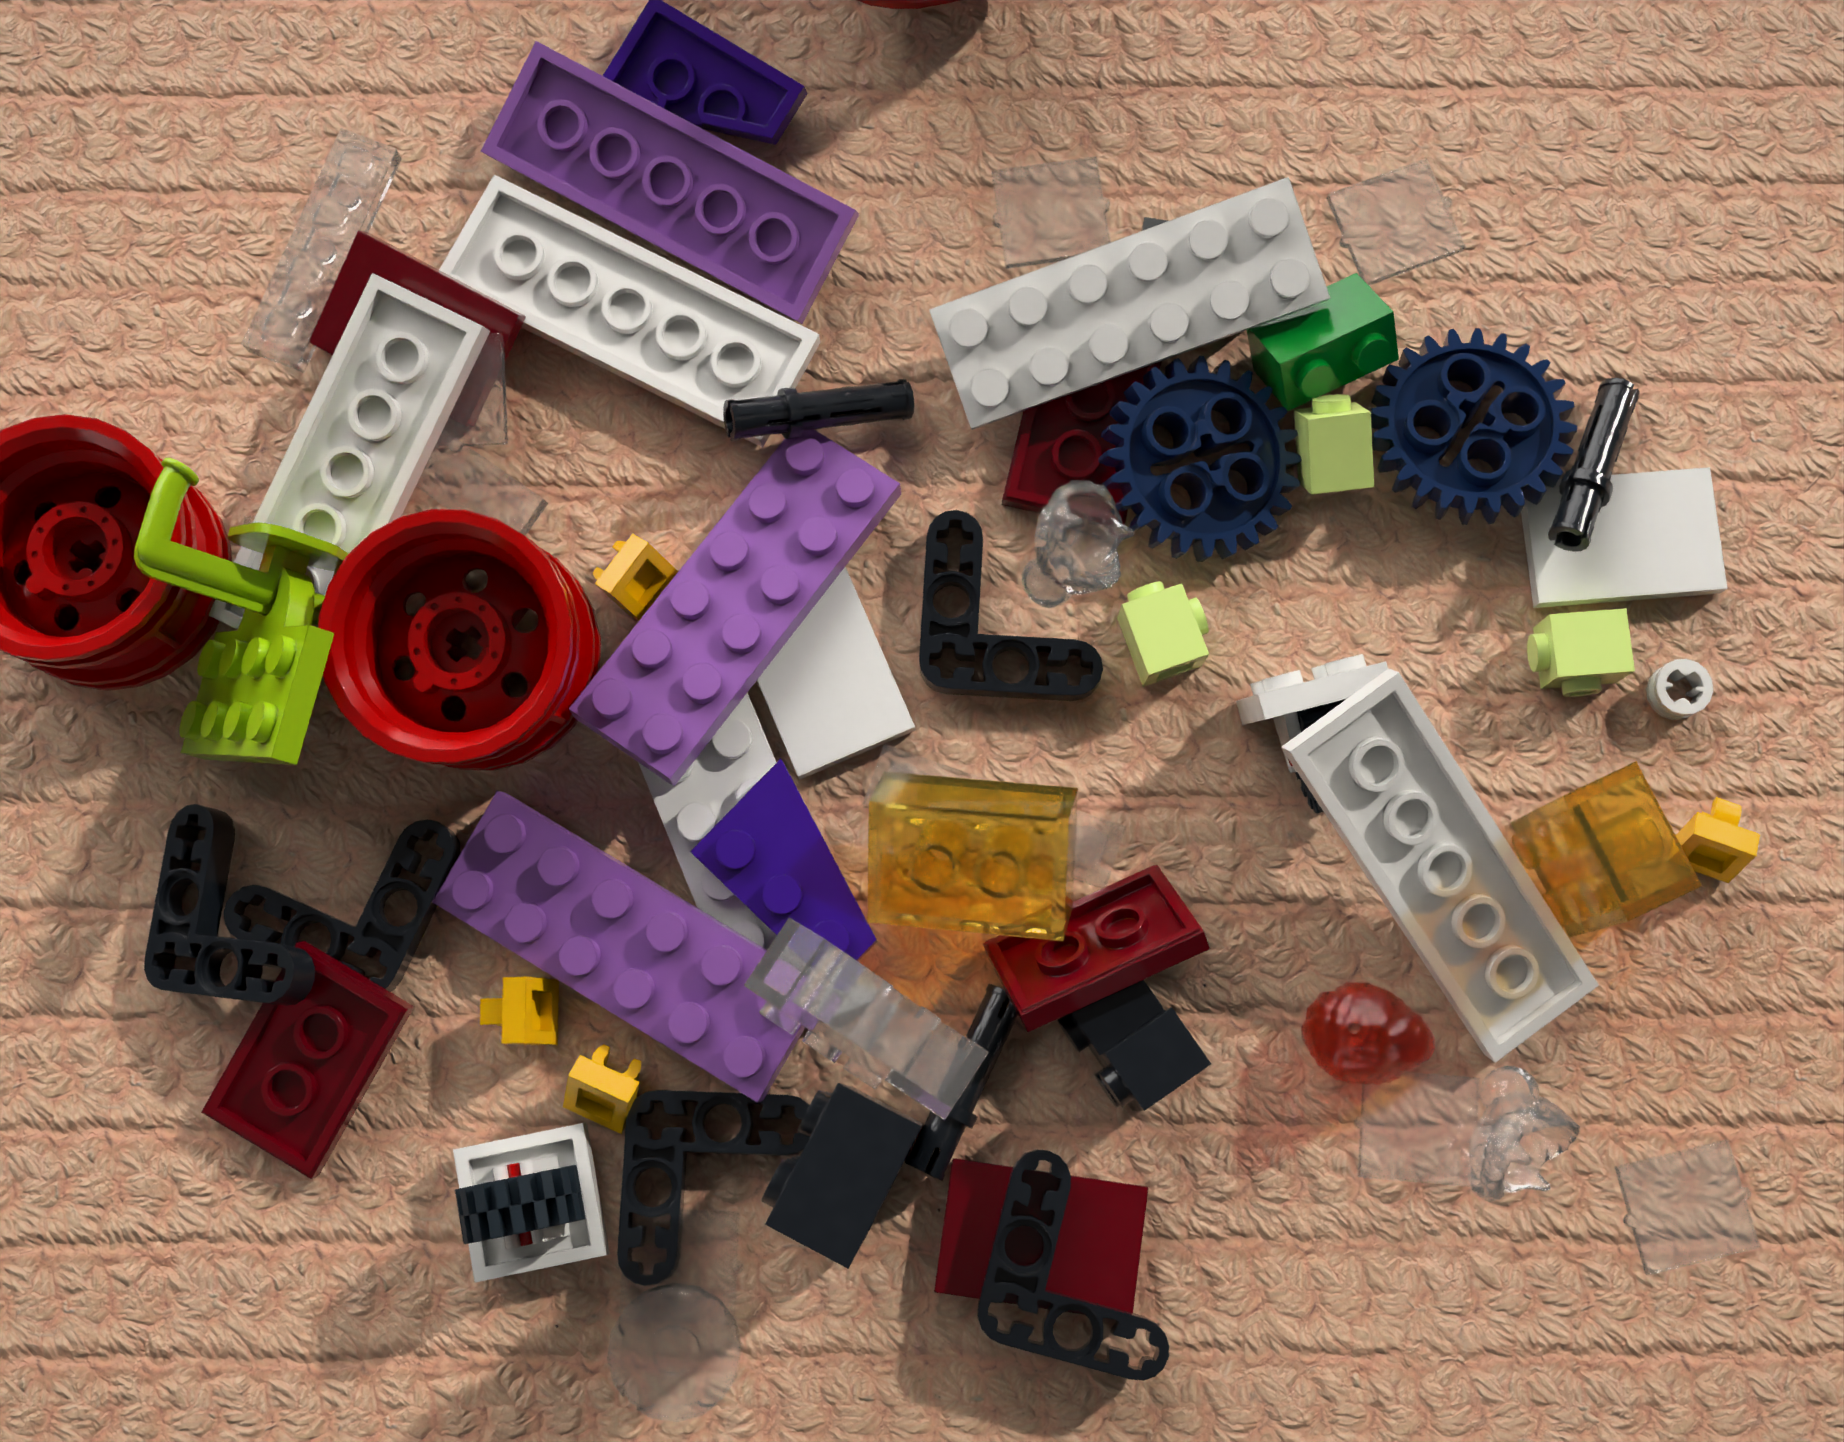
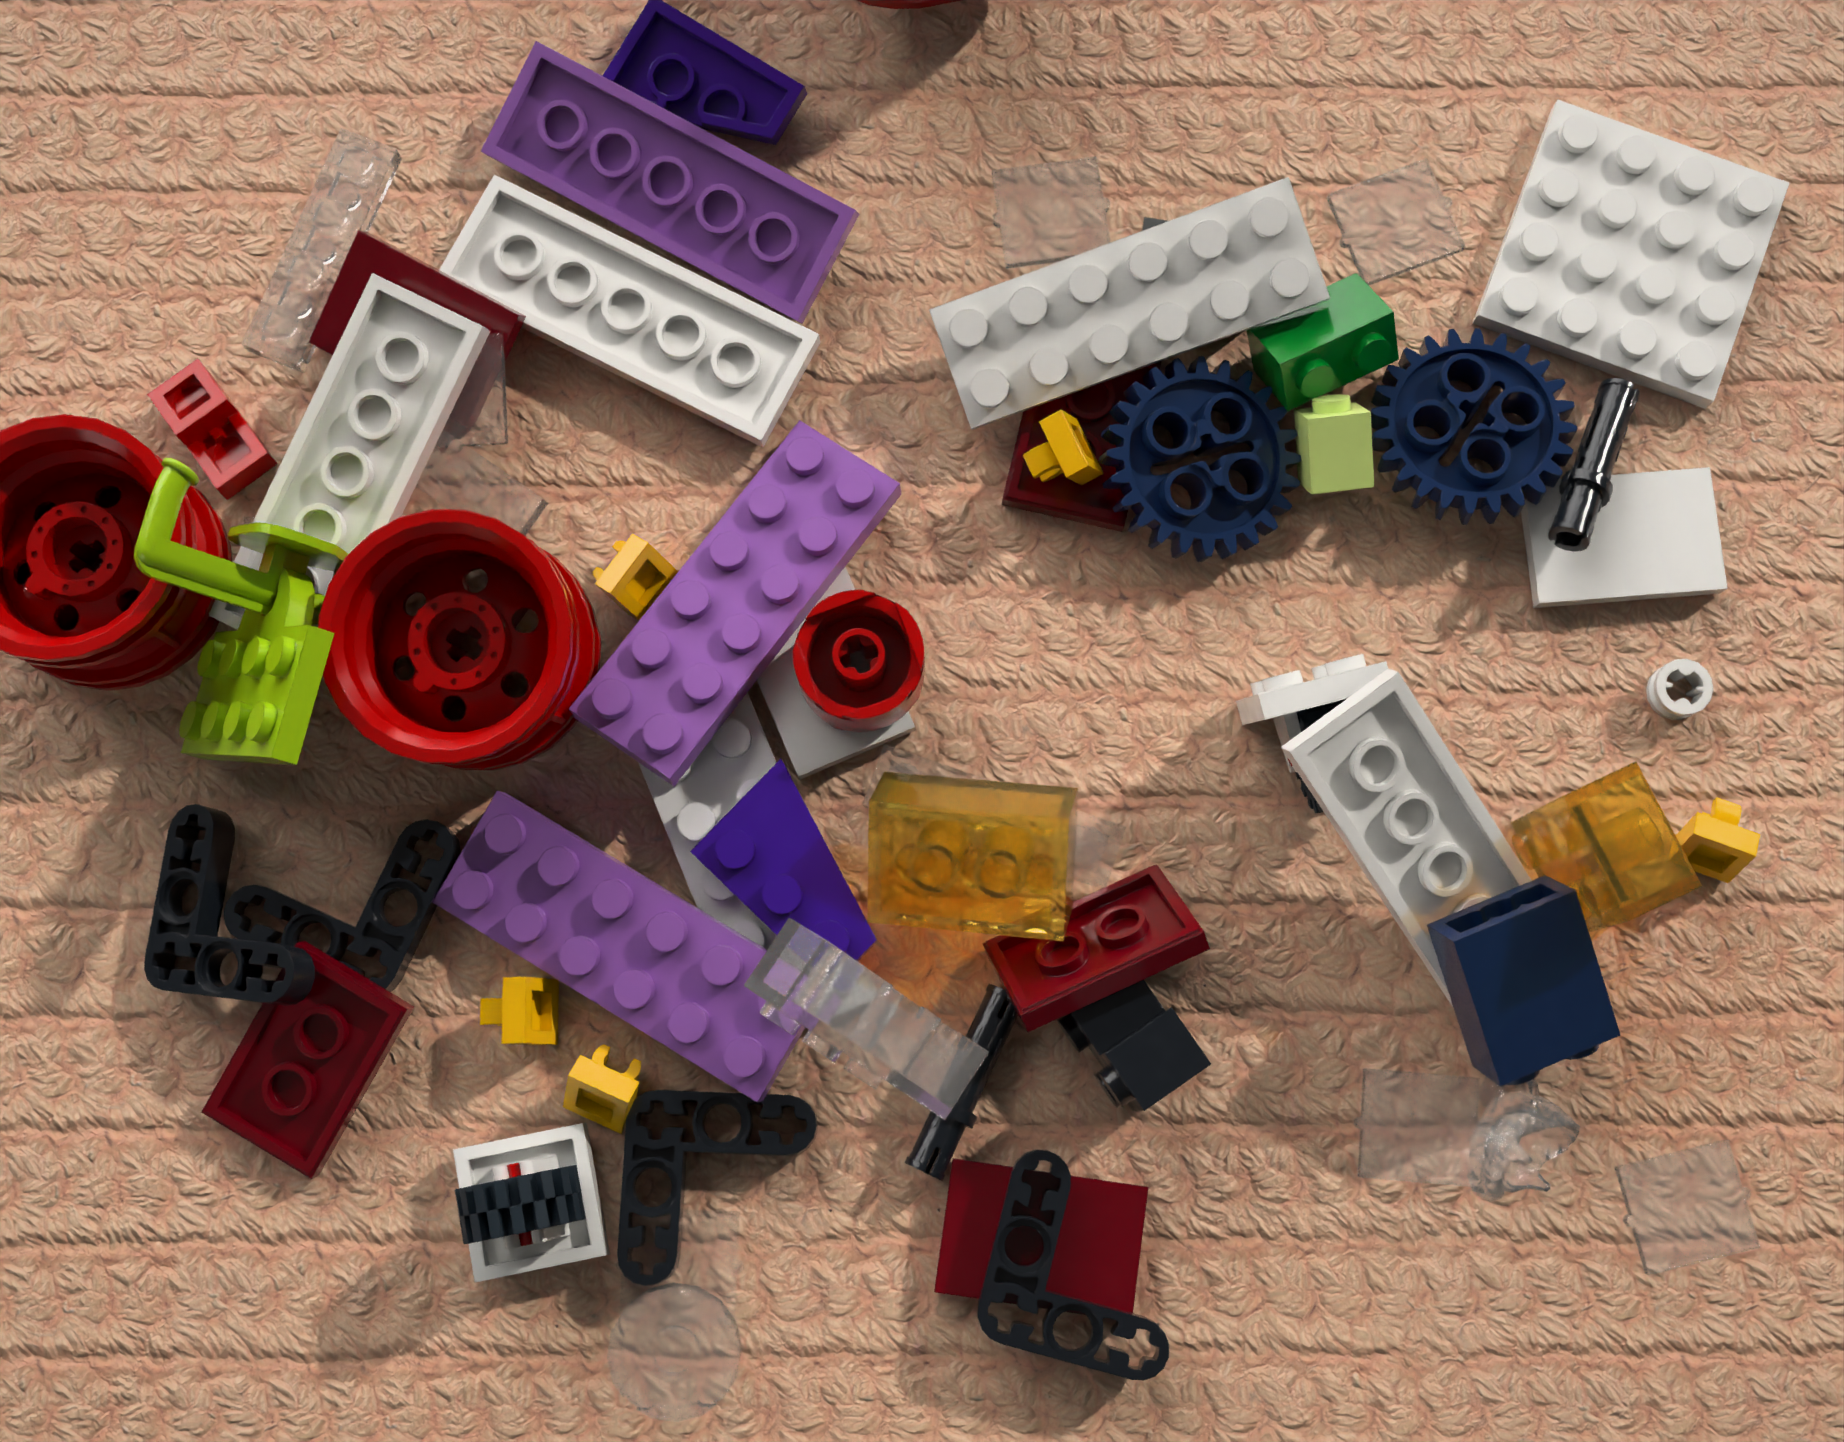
(212, 429): none -> red slope
(796, 412): black pin -> none
(843, 1173): black brick -> none
(879, 630): none -> red brick
(963, 635): black beam -> none
(1064, 452): none -> yellow tile
(1075, 545): clear piece -> none
(1163, 631): yellowish green brick -> none
(1388, 1039): clear red piece -> none
(1524, 980): none -> dark blue brick
(1581, 650): yellowish green brick -> none
(1632, 254): none -> white plate

